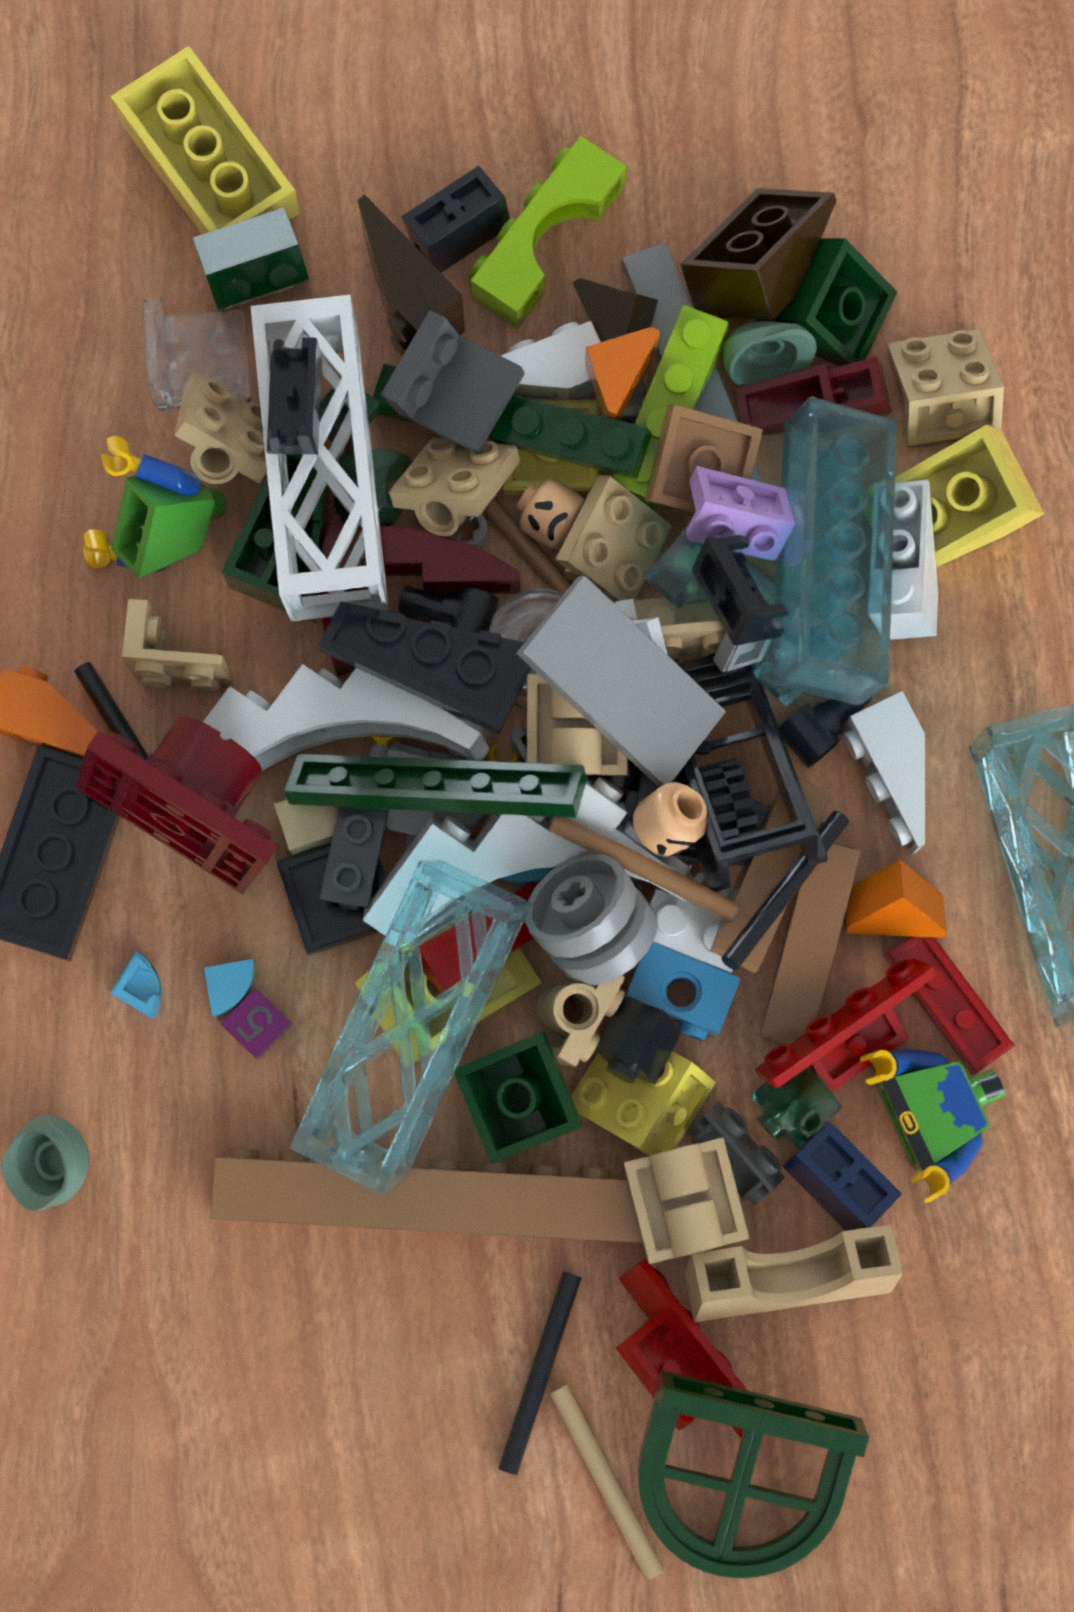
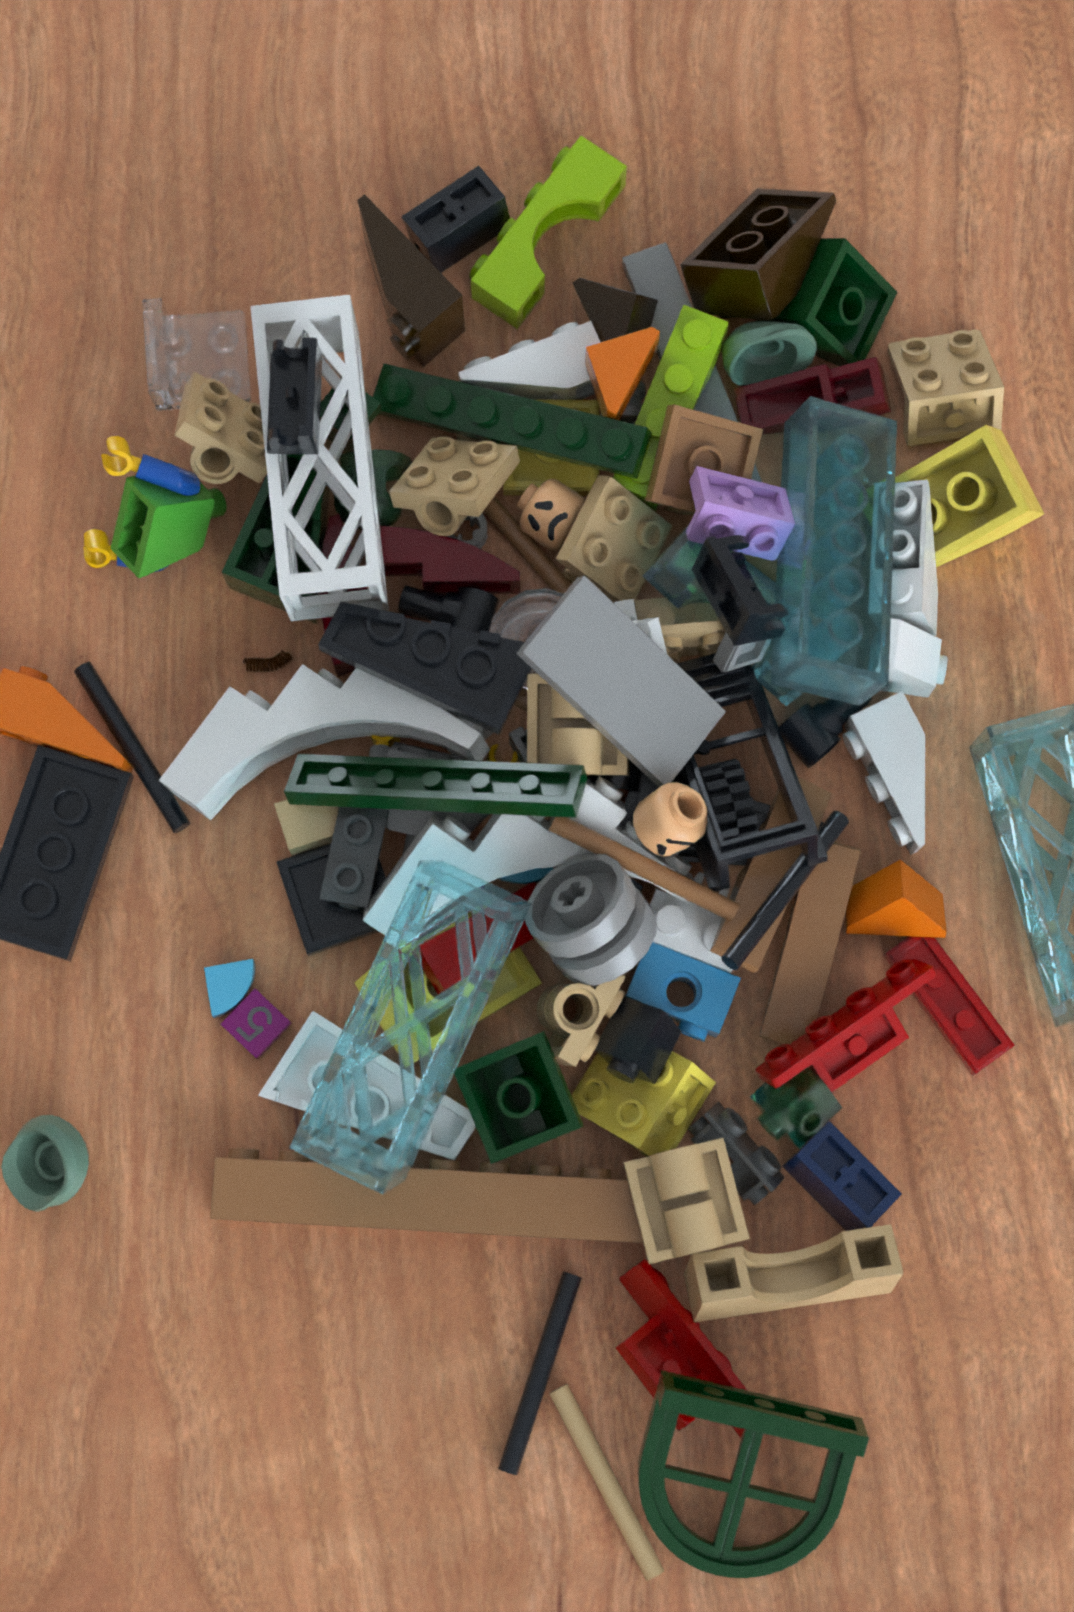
(139, 986): medium azure tile -> none
(148, 659): tan bracket -> none
(184, 796): dark red piece -> none
(201, 145): light yellow brick -> none
(251, 259): slope -> none
(277, 660): none -> reddish brown leg
(305, 1061): none -> white wing
(451, 384): dark grey bracket -> none
(914, 660): none -> white slope
(934, 1111): torso -> none

